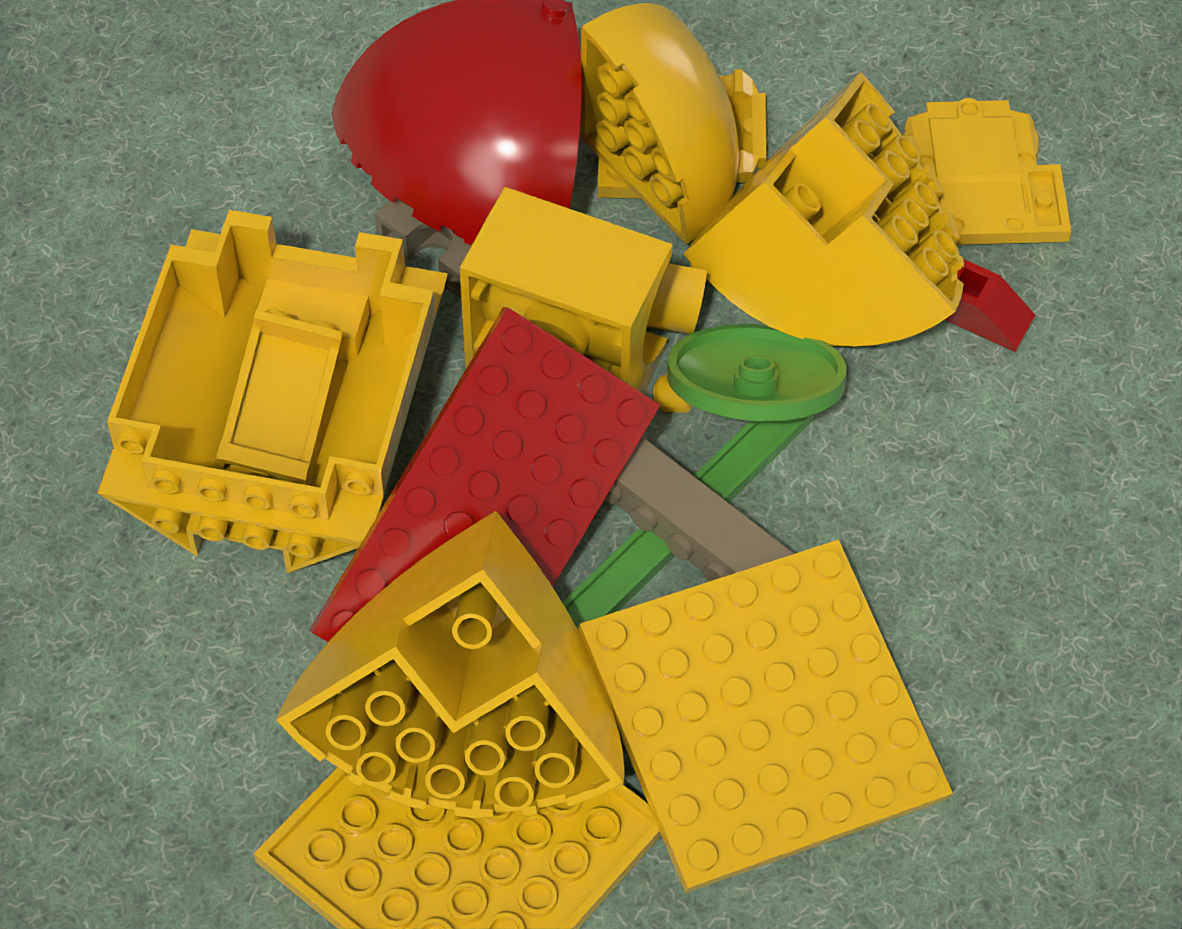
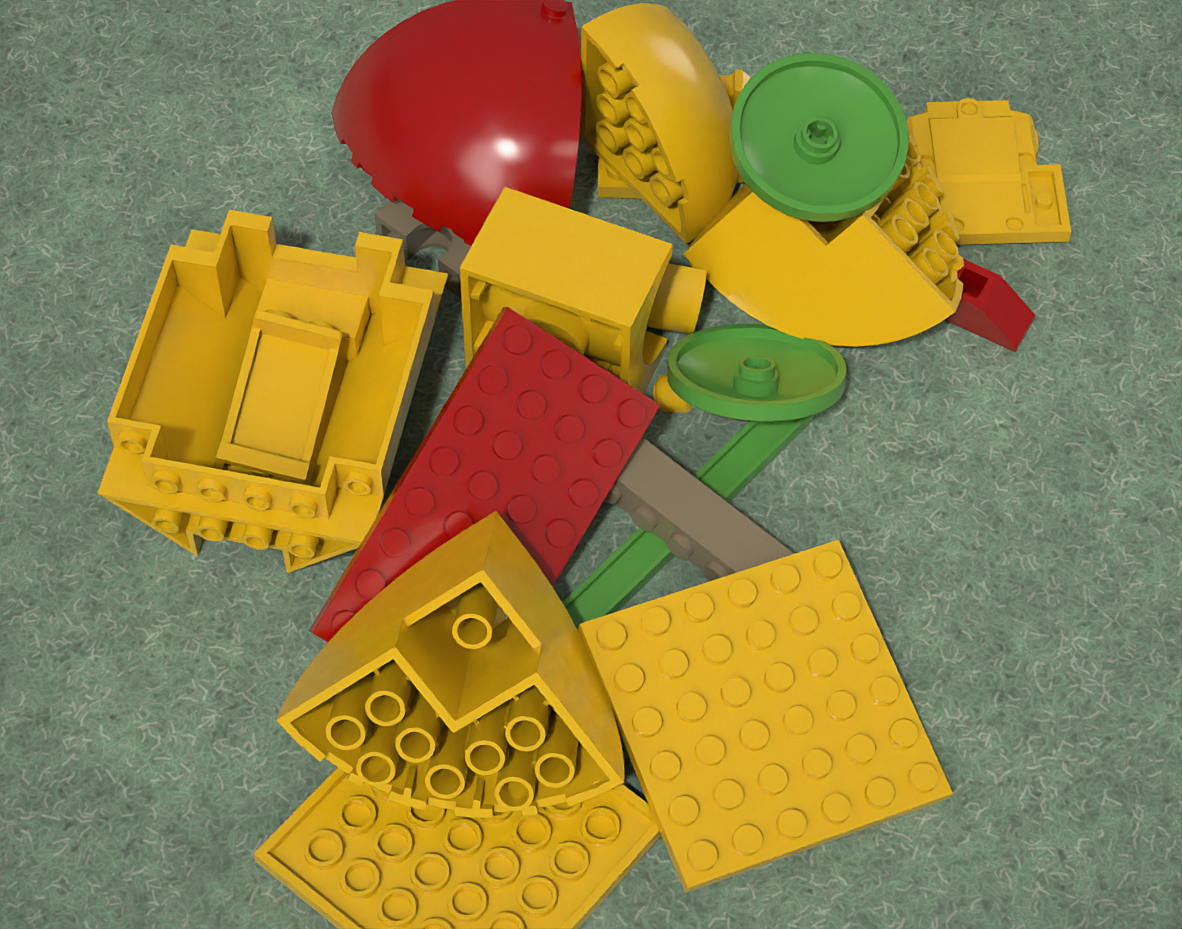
(818, 137): none -> bright green dish

